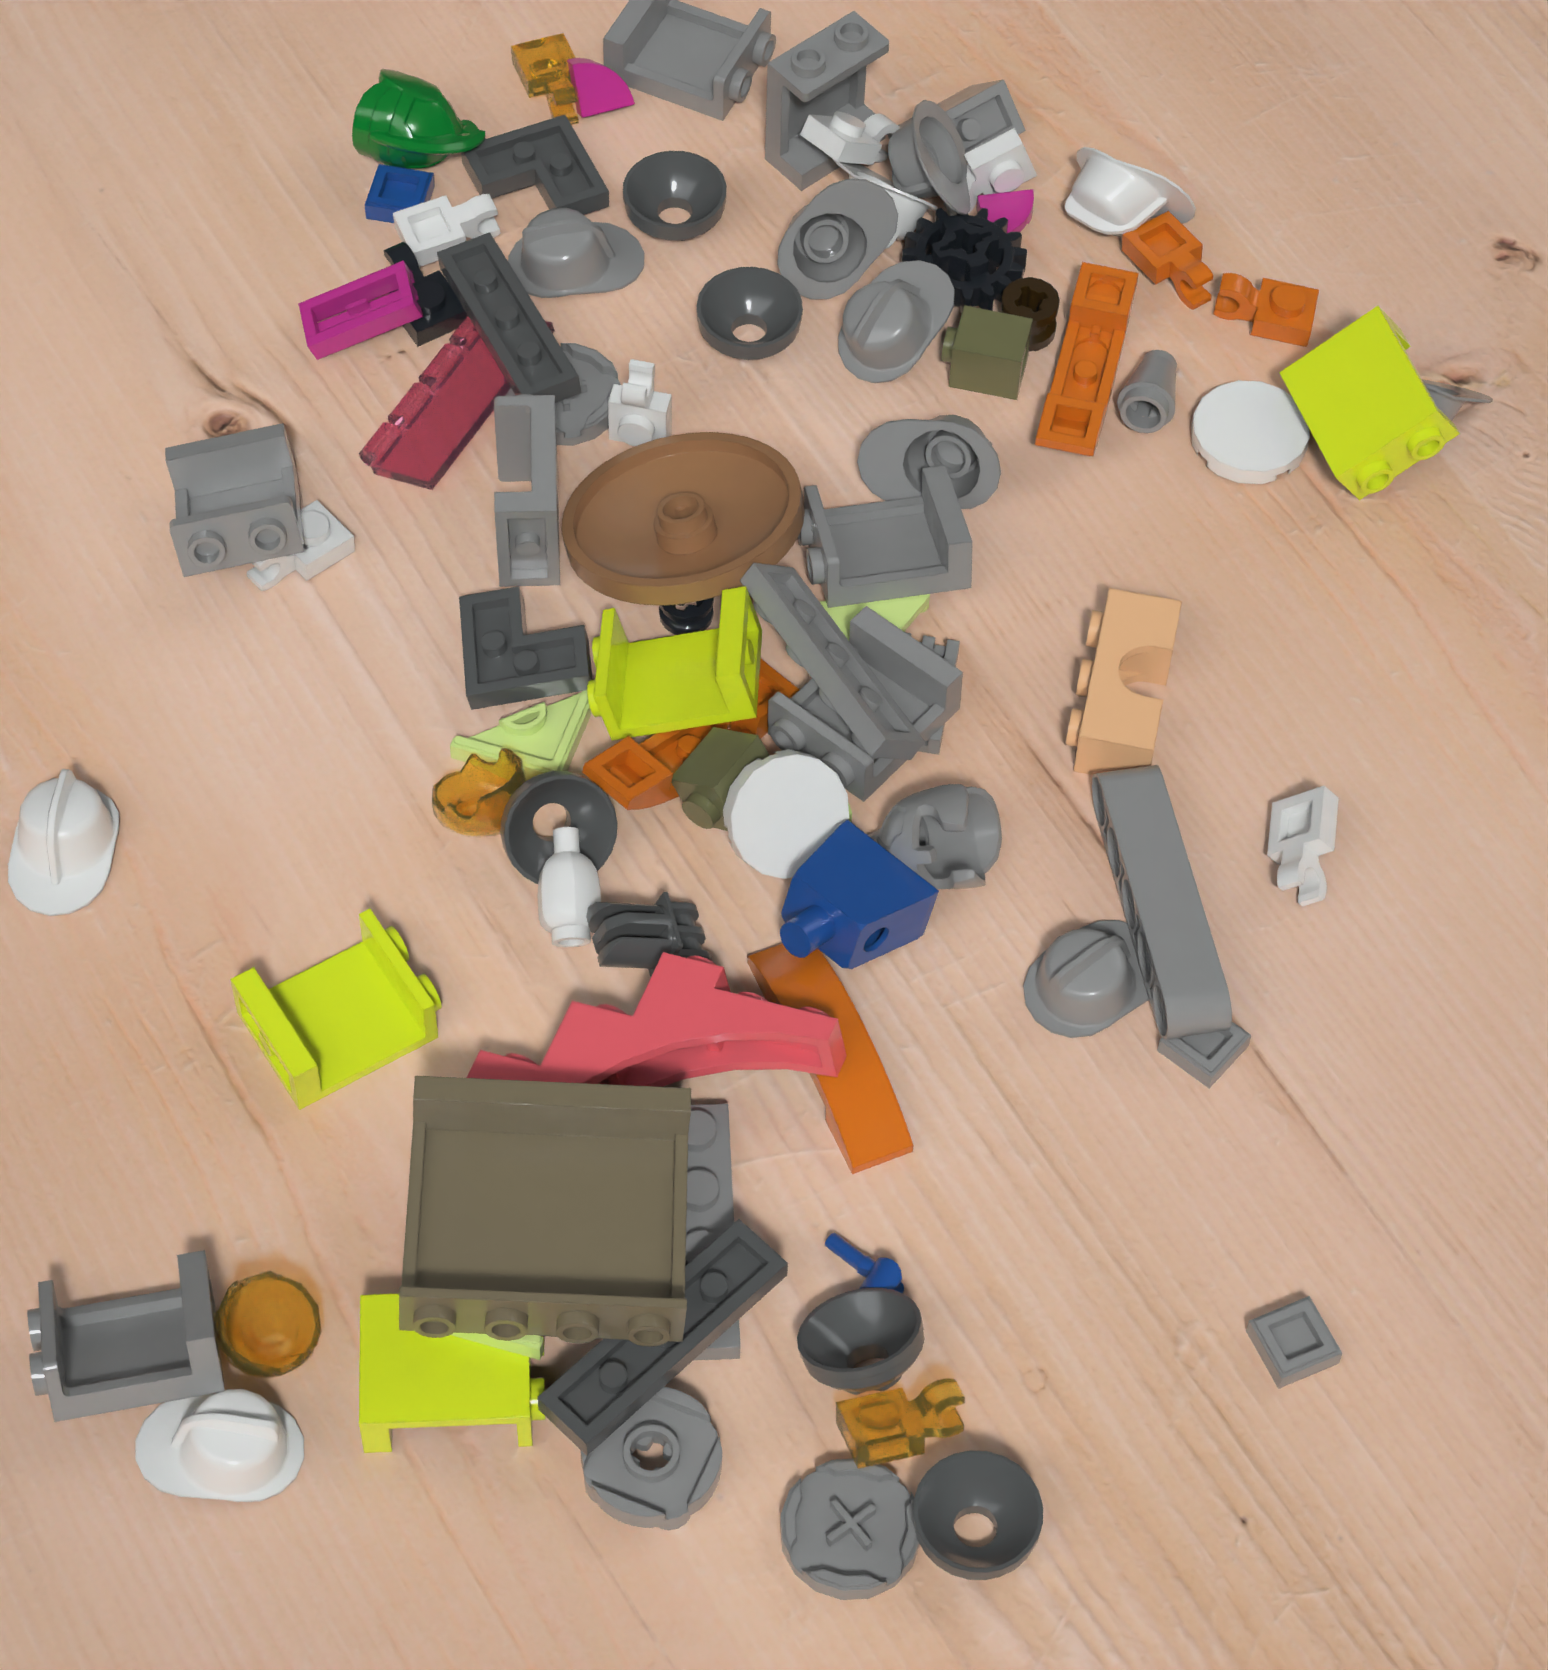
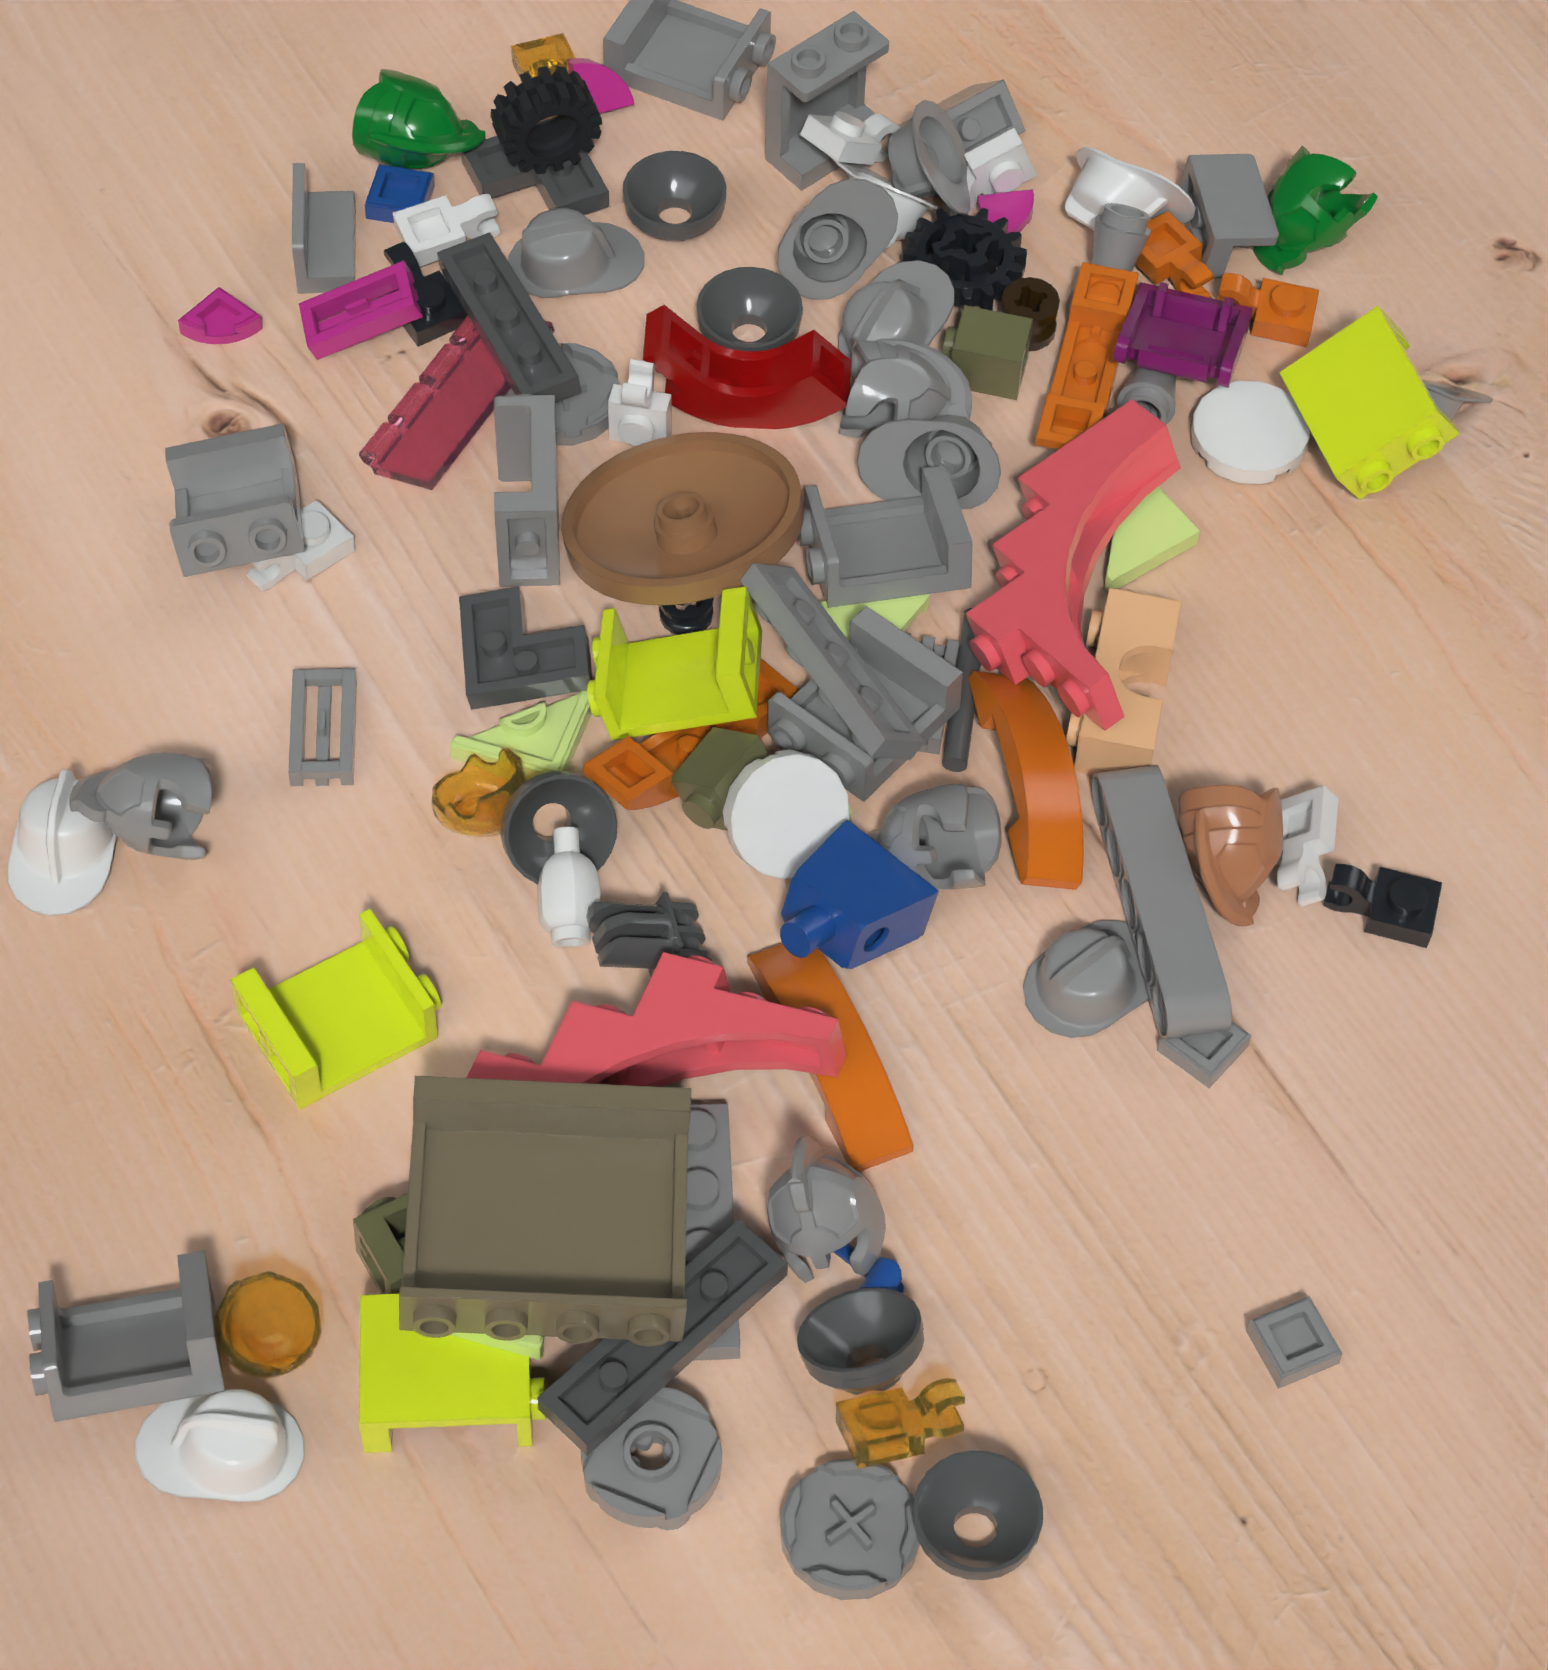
(150, 802): none -> light grey helmet
(219, 320): none -> dark pink tile
(321, 236): none -> light grey panel
(322, 768): none -> light grey tile
(381, 1241): none -> olive bracket
(538, 99): none -> black tyre
(747, 388): none -> red arch
(823, 1208): none -> light grey helmet
(901, 382): none -> light grey helmet
(961, 723): none -> dark grey bar
(1042, 777): none -> orange slope
(1047, 561): none -> coral arch
(1120, 236): none -> light grey cone
(1148, 539): none -> yellowish green tile
(1183, 334): none -> magenta container
(1228, 205): none -> light grey panel
(1232, 844): none -> nougat helmet
(1311, 209): none -> green helmet
(1394, 903): none -> black plate

